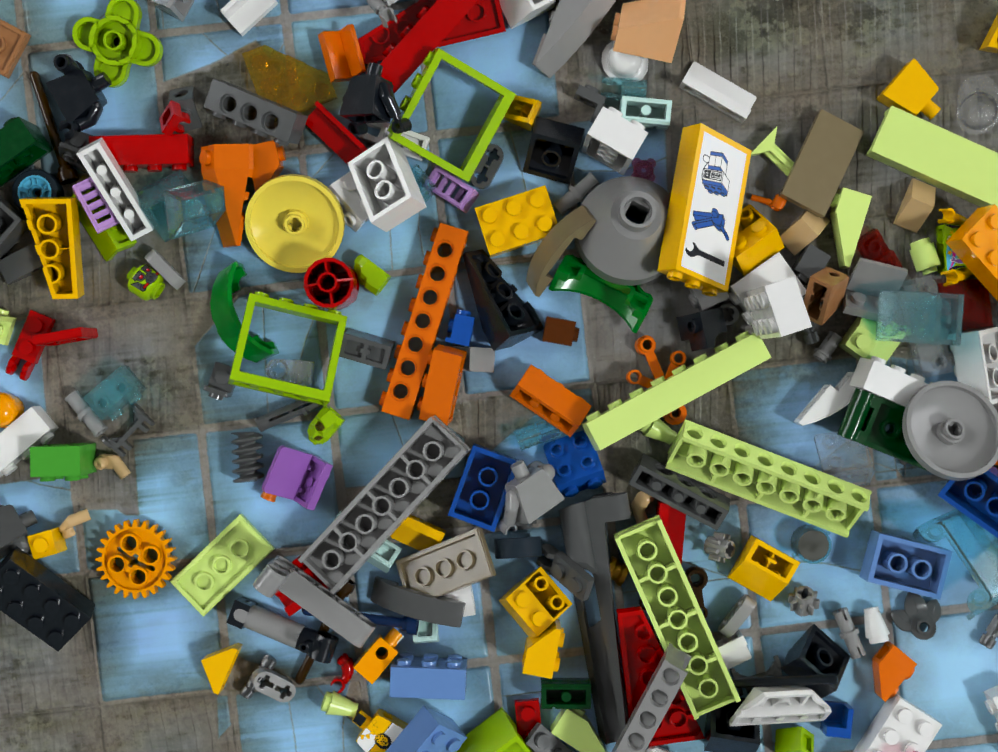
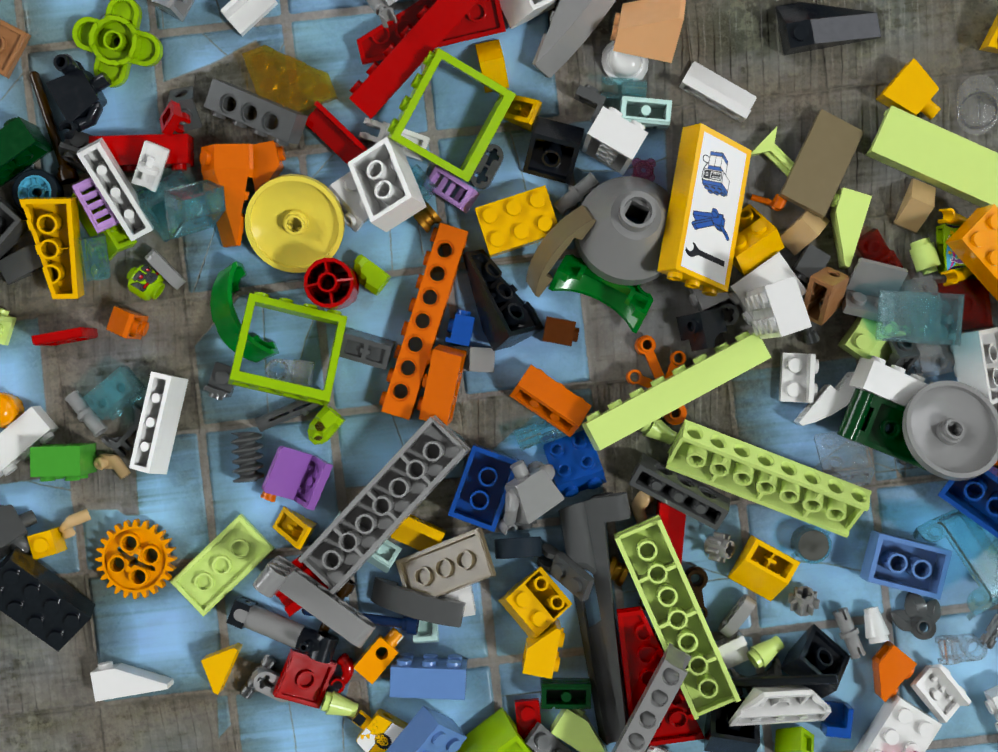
(24, 349): red hinge -> none
(95, 257): none -> clear light blue hips
(124, 680): none -> white slope
(128, 323): none -> orange slope
(150, 165): none -> white hips
(158, 423): none -> white brick
(294, 527): none -> yellow slope
(304, 679): none -> red tile
(342, 54): orange panel -> none
(372, 101): black torso -> none
(427, 217): none -> pearl gold wheel
(492, 62): none -> yellow slope
(763, 653): none -> yellowish green cone
(798, 377): none -> white bracket
(819, 26): none -> black wedge
(827, 347): light grey pin -> none
(903, 354): none -> dark grey bracket
(939, 691): none -> white bracket
(954, 648): none -> clear piece

